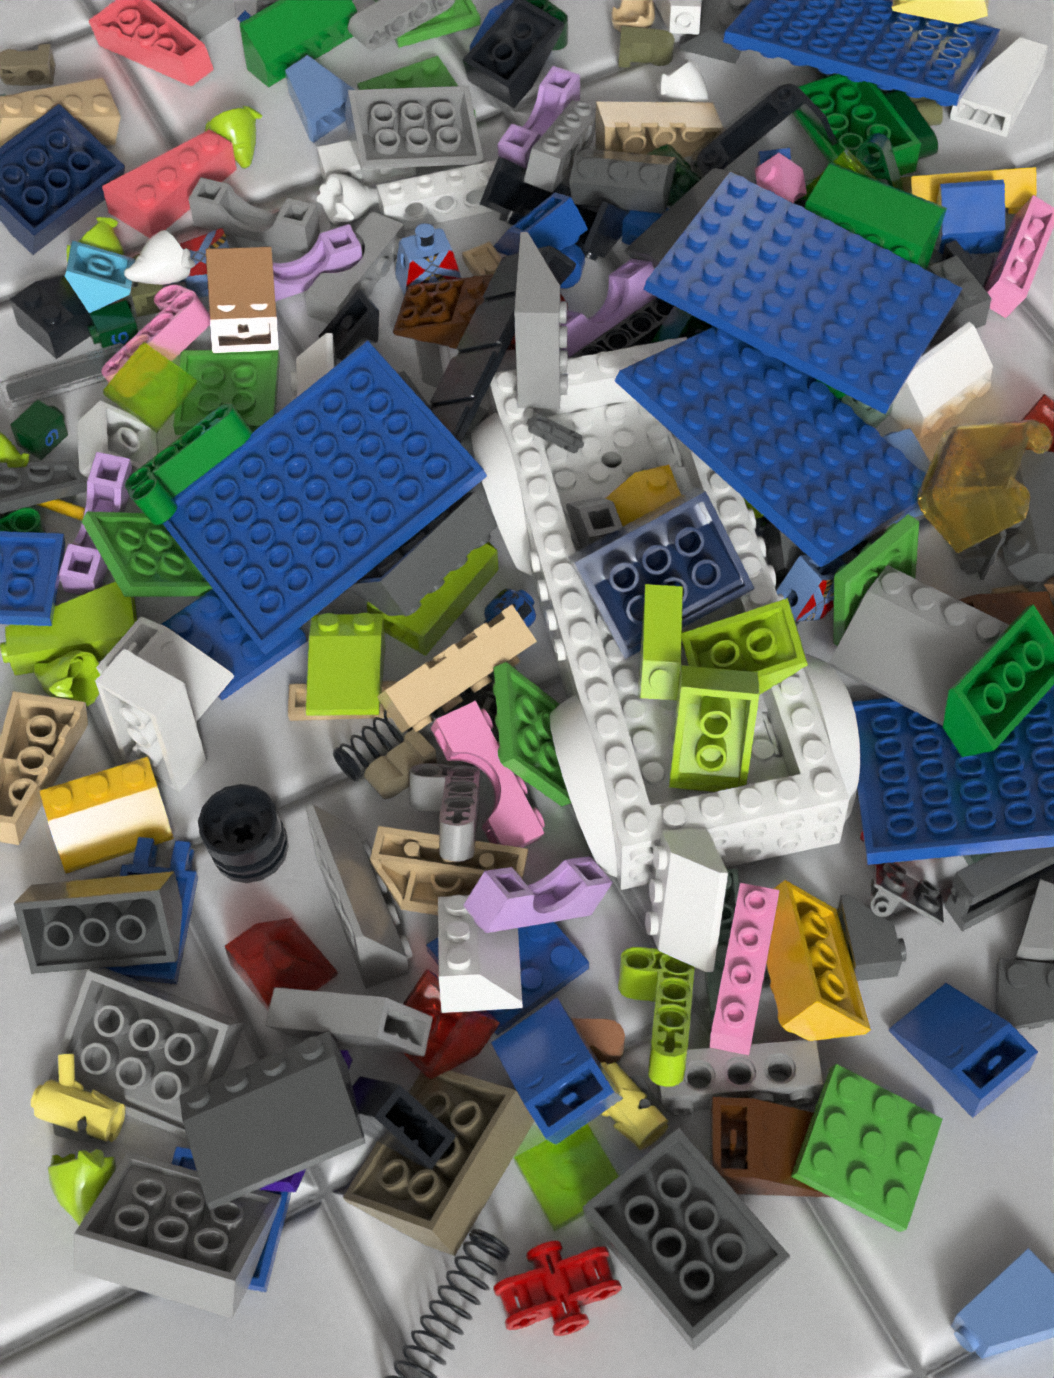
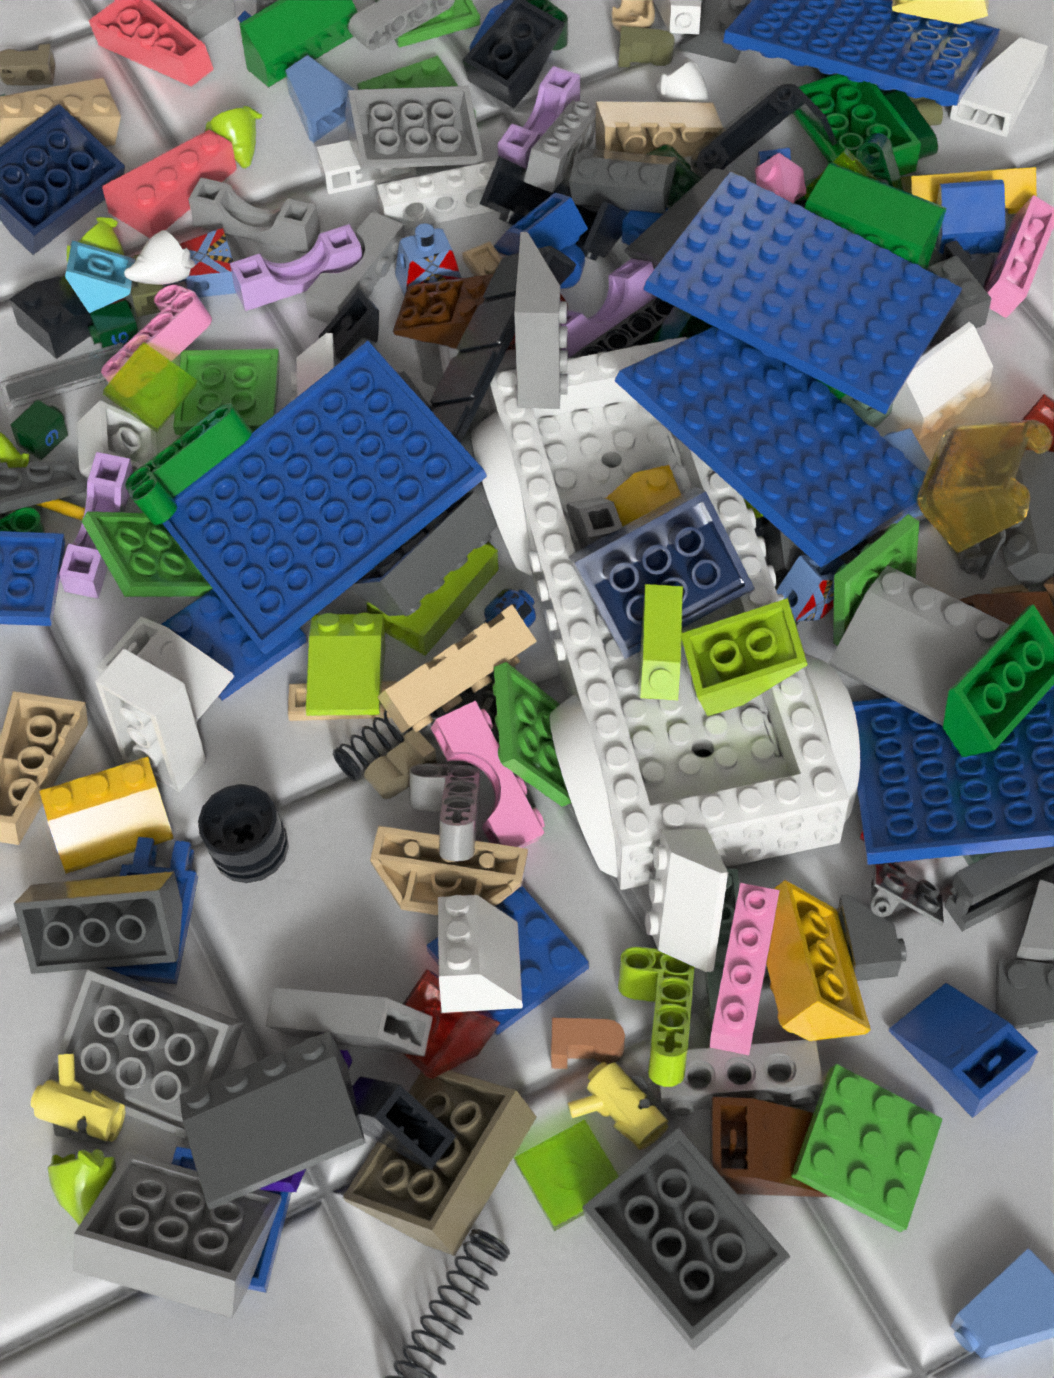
(70, 677): lime hat -> none
(85, 624): lime slope -> none
(241, 299): medium nougat slope -> none
(278, 957): clear red slope -> none
(345, 198): white hat -> none
(358, 899): light grey slope -> none
(506, 902): lavender arch -> none
(542, 1292): red axle -> none
(555, 433): dark grey axle -> none
(555, 1072): blue slope -> none
(713, 728): lime slope -> none

